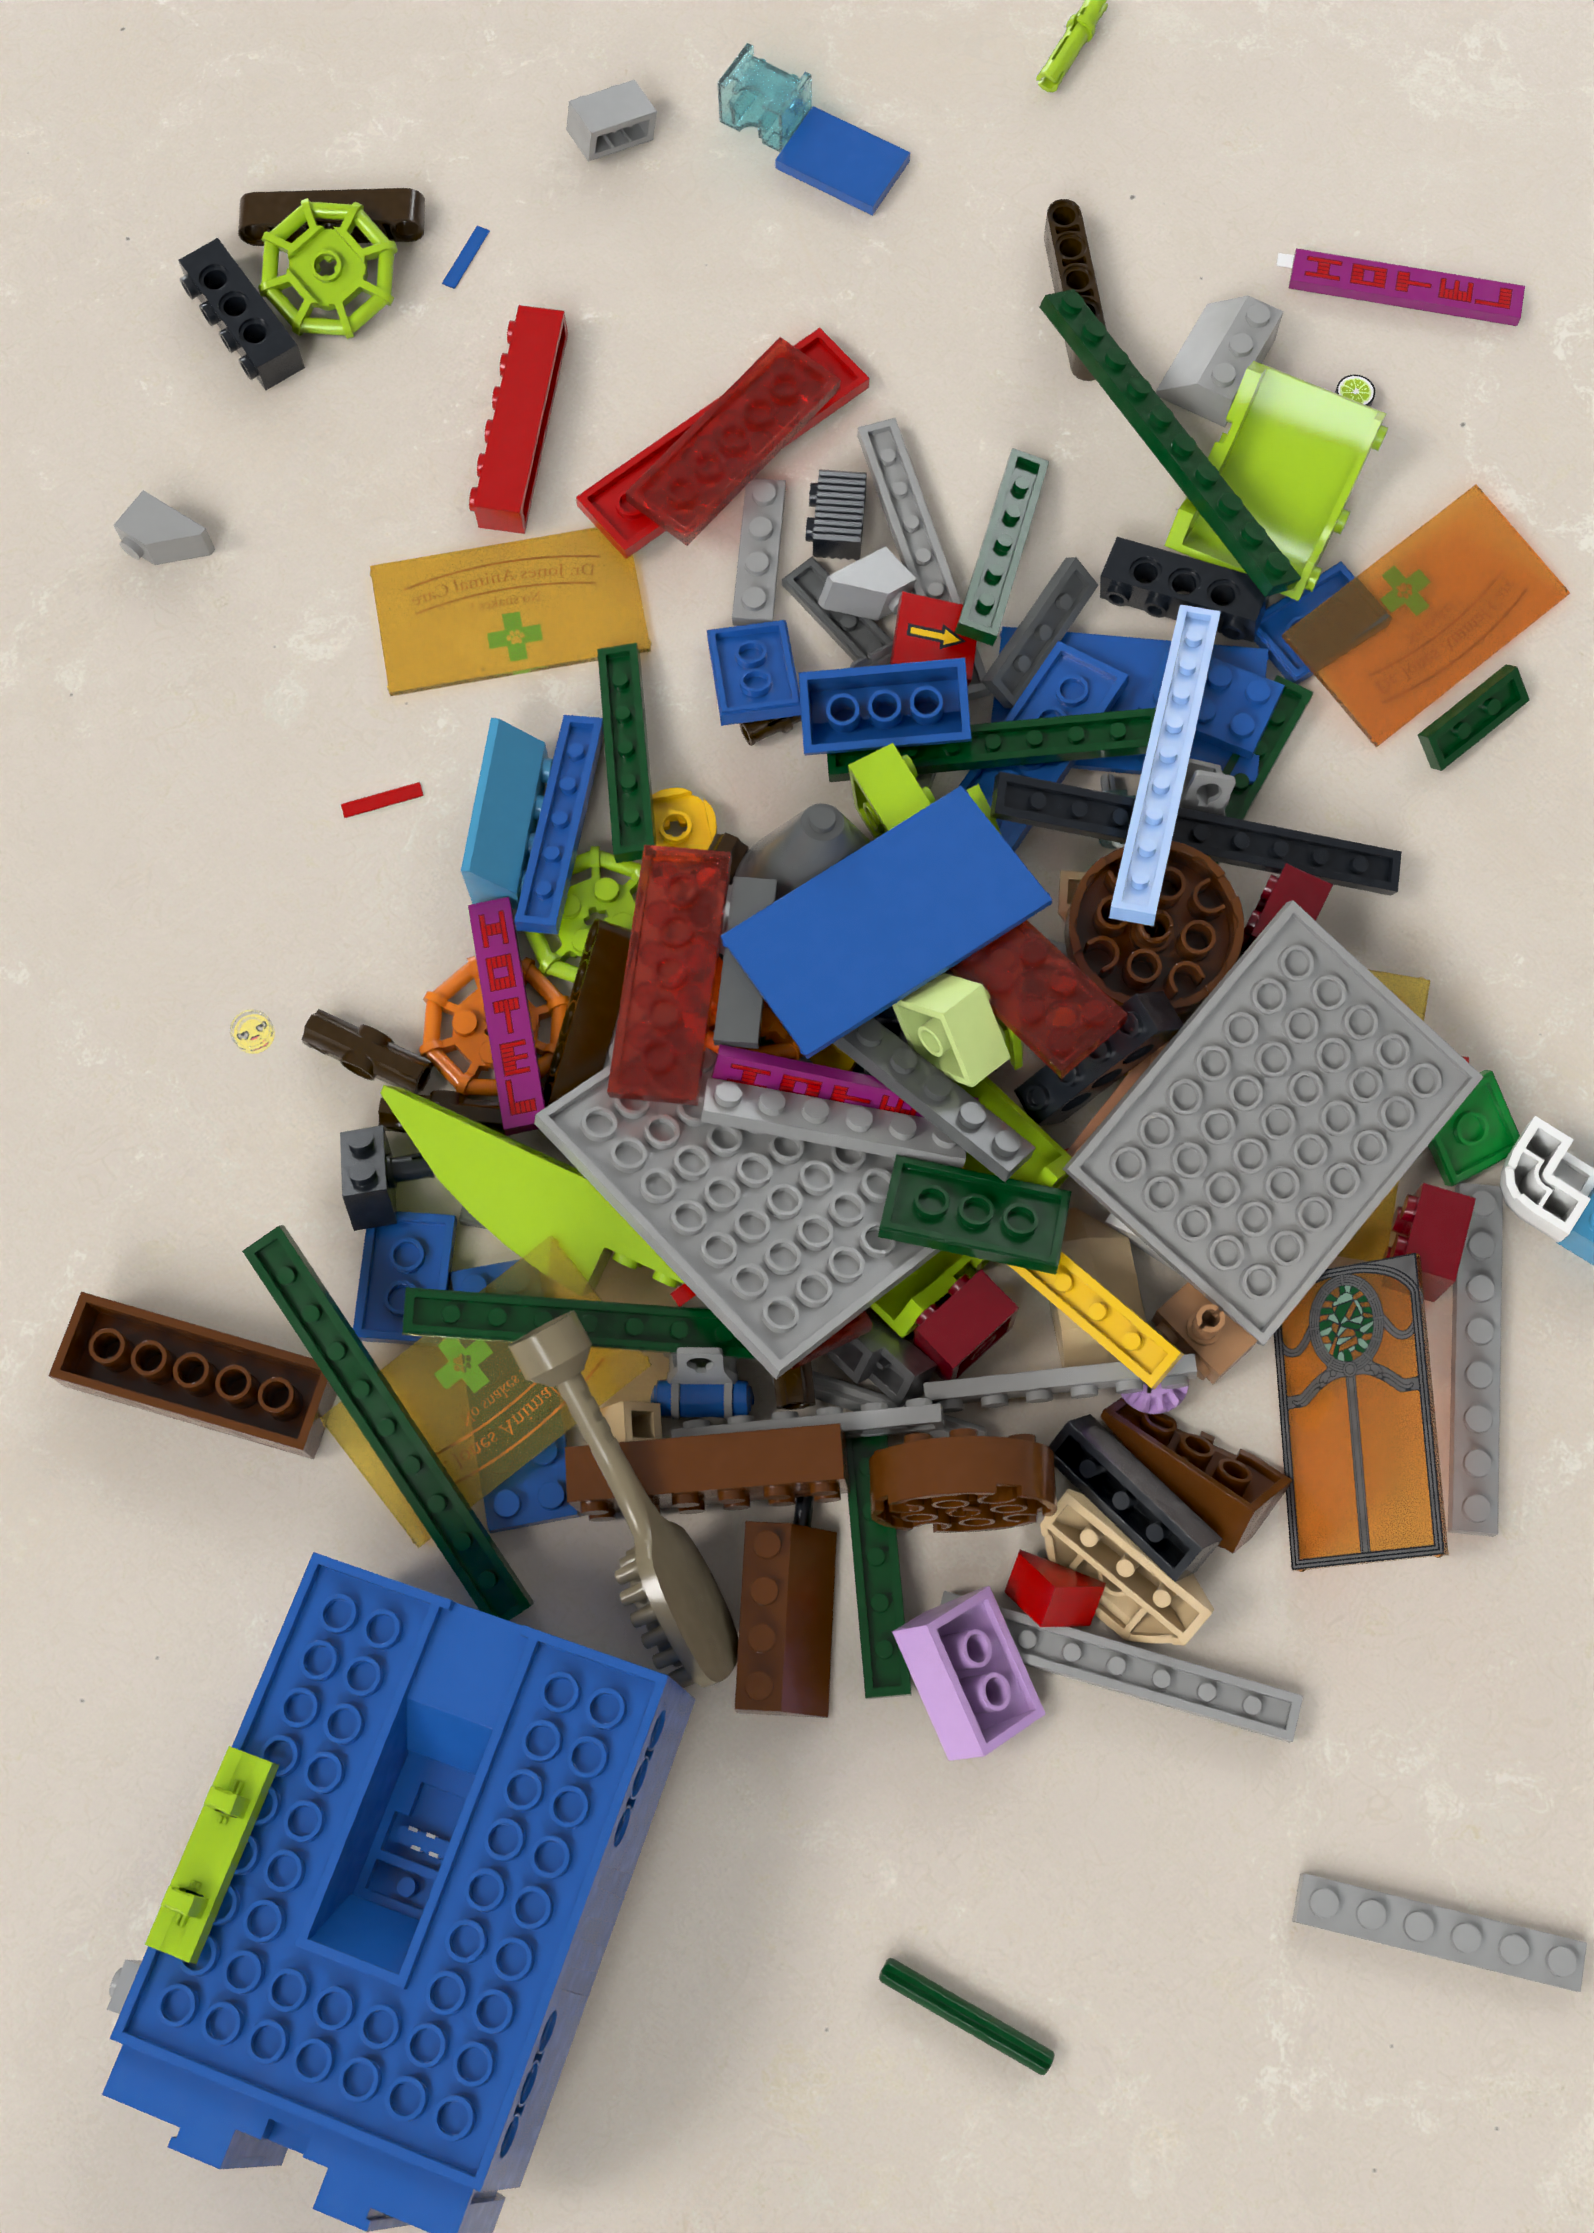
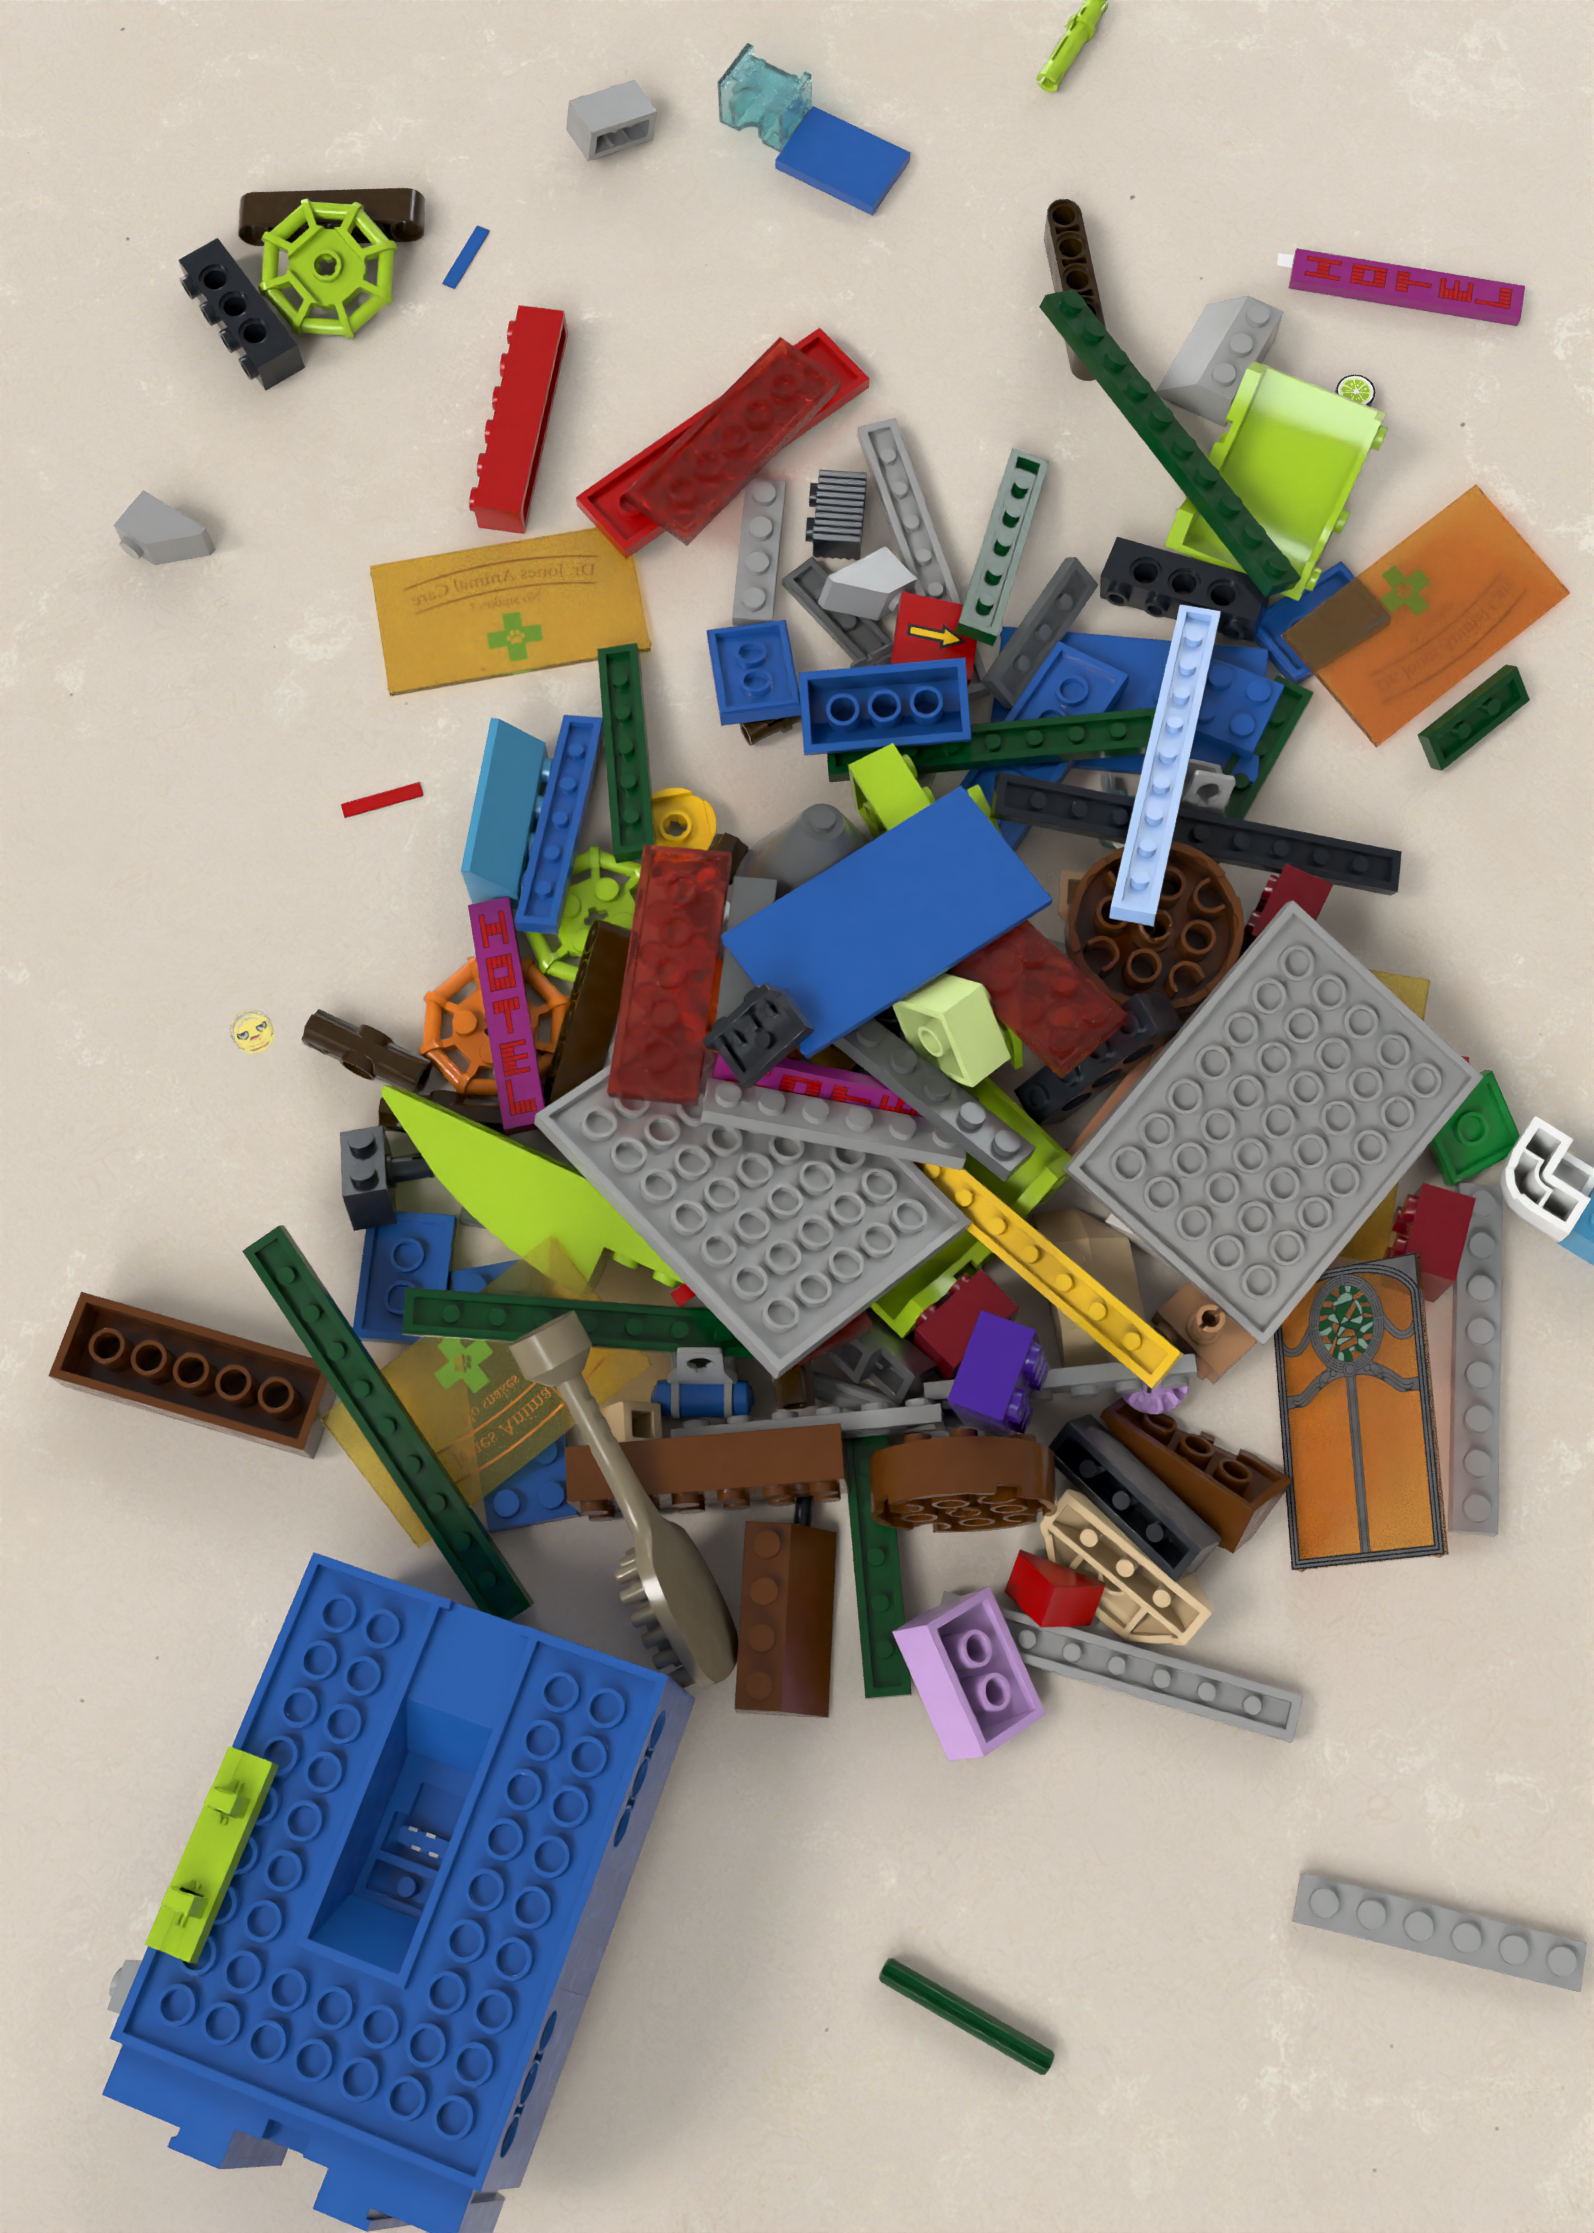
(759, 1033): none -> black bracket
(975, 1214): dark green tile -> none
(999, 1376): none -> dark purple brick

